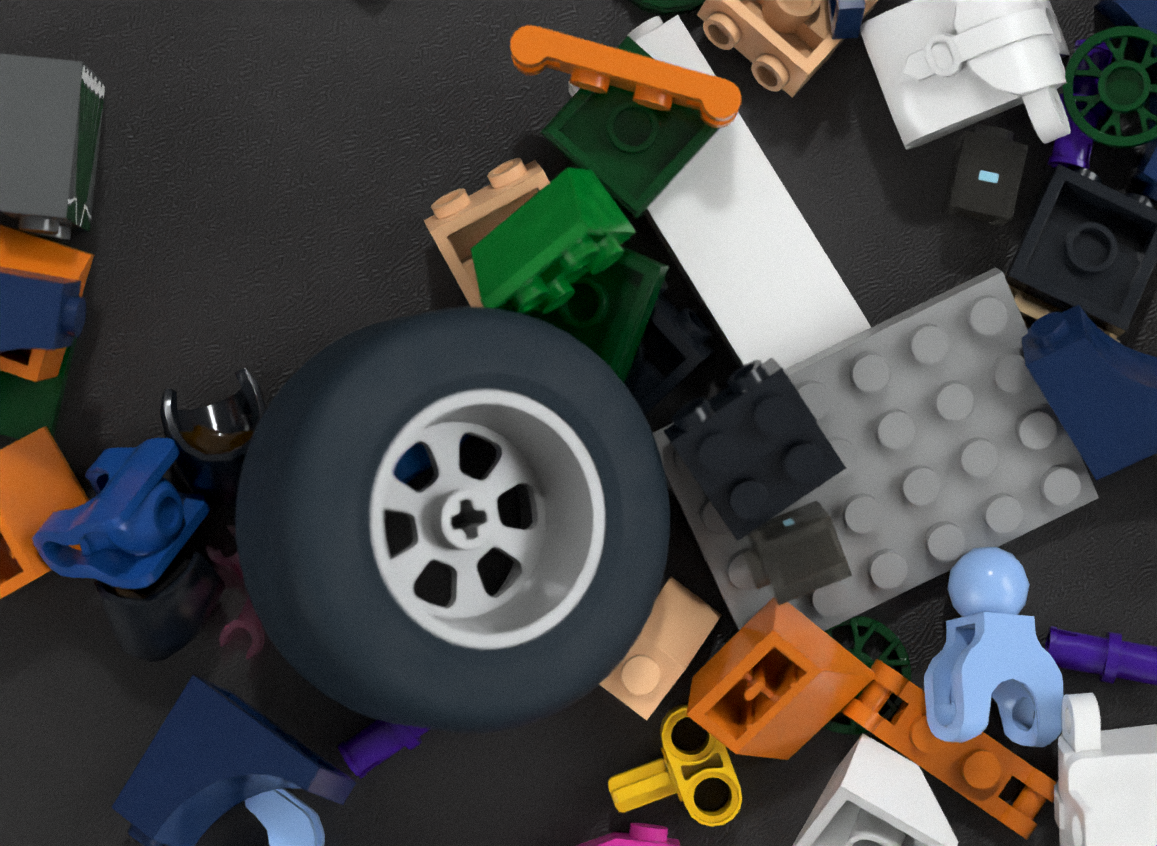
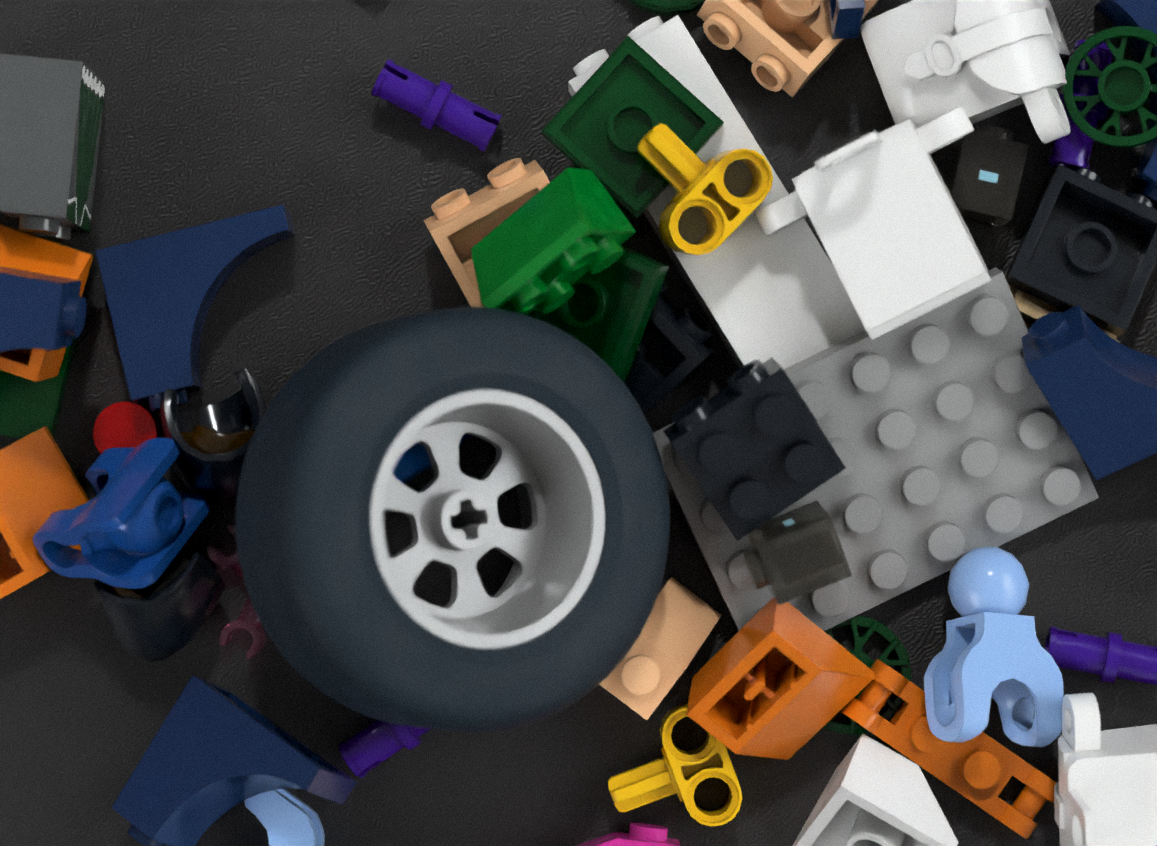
(124, 426): none -> red tile
(164, 291): none -> dark blue arch
(436, 105): none -> dark purple pin
(651, 80): orange plate -> none
(702, 187): none -> yellow beam
(888, 222): none -> white piece

